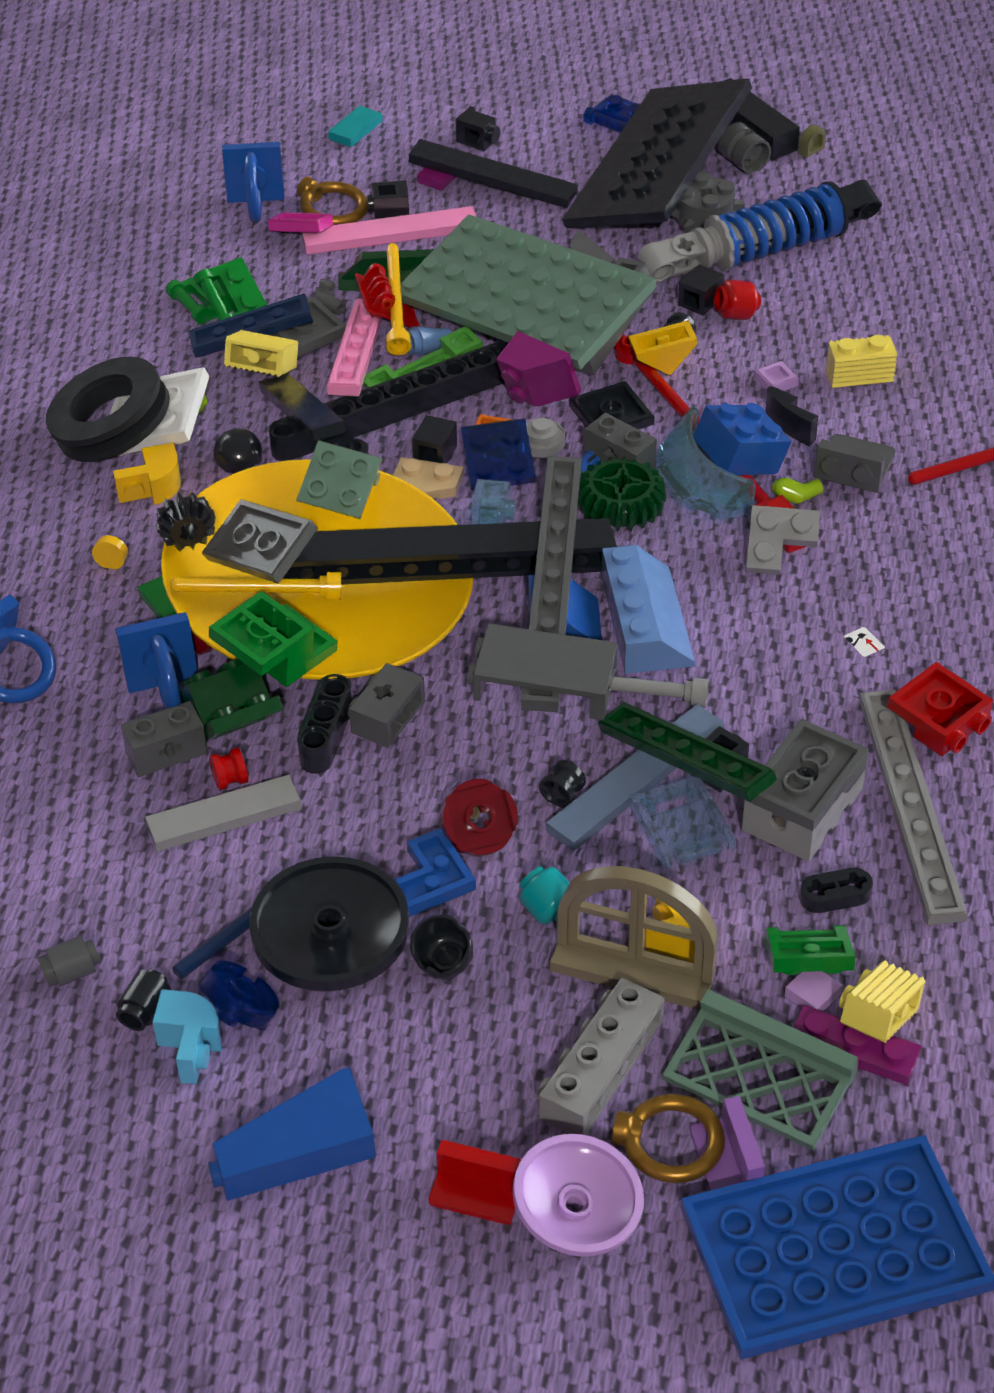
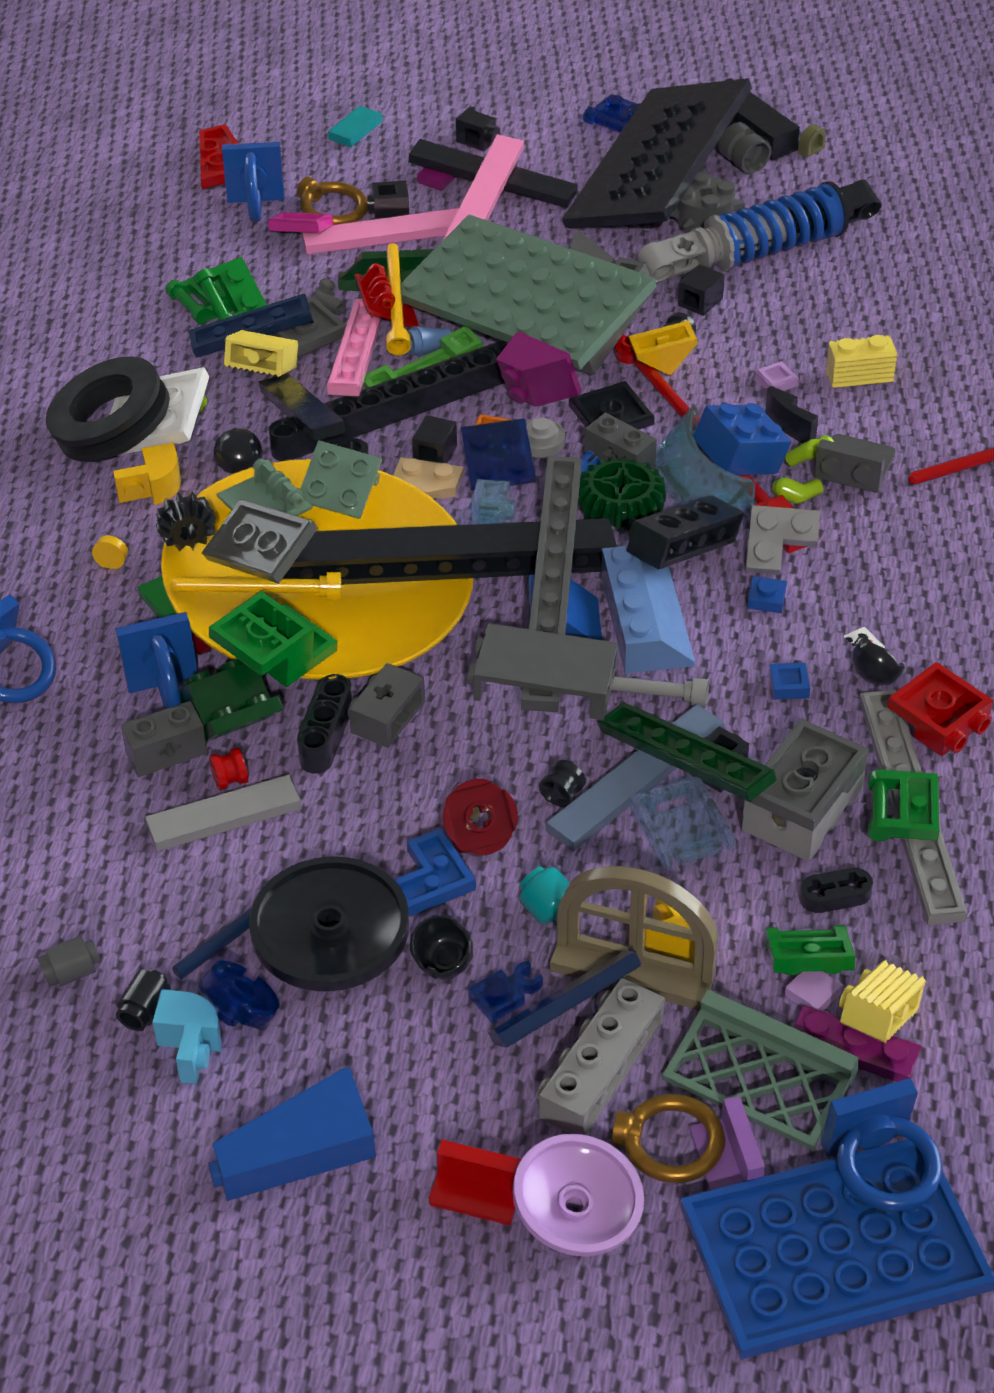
(211, 155): none -> red wing
(267, 489): none -> sand green hinge
(489, 180): none -> bright pink tile
(503, 993): none -> clear blue plate
(565, 998): none -> dark blue tile
(684, 531): none -> black brick
(737, 299): red head -> none
(767, 594): none -> blue plate
(789, 681): none -> blue plate
(805, 451): none -> lime arm
(871, 1121): none -> blue tile
(875, 663): none -> black hair
(917, 805): none -> green plate

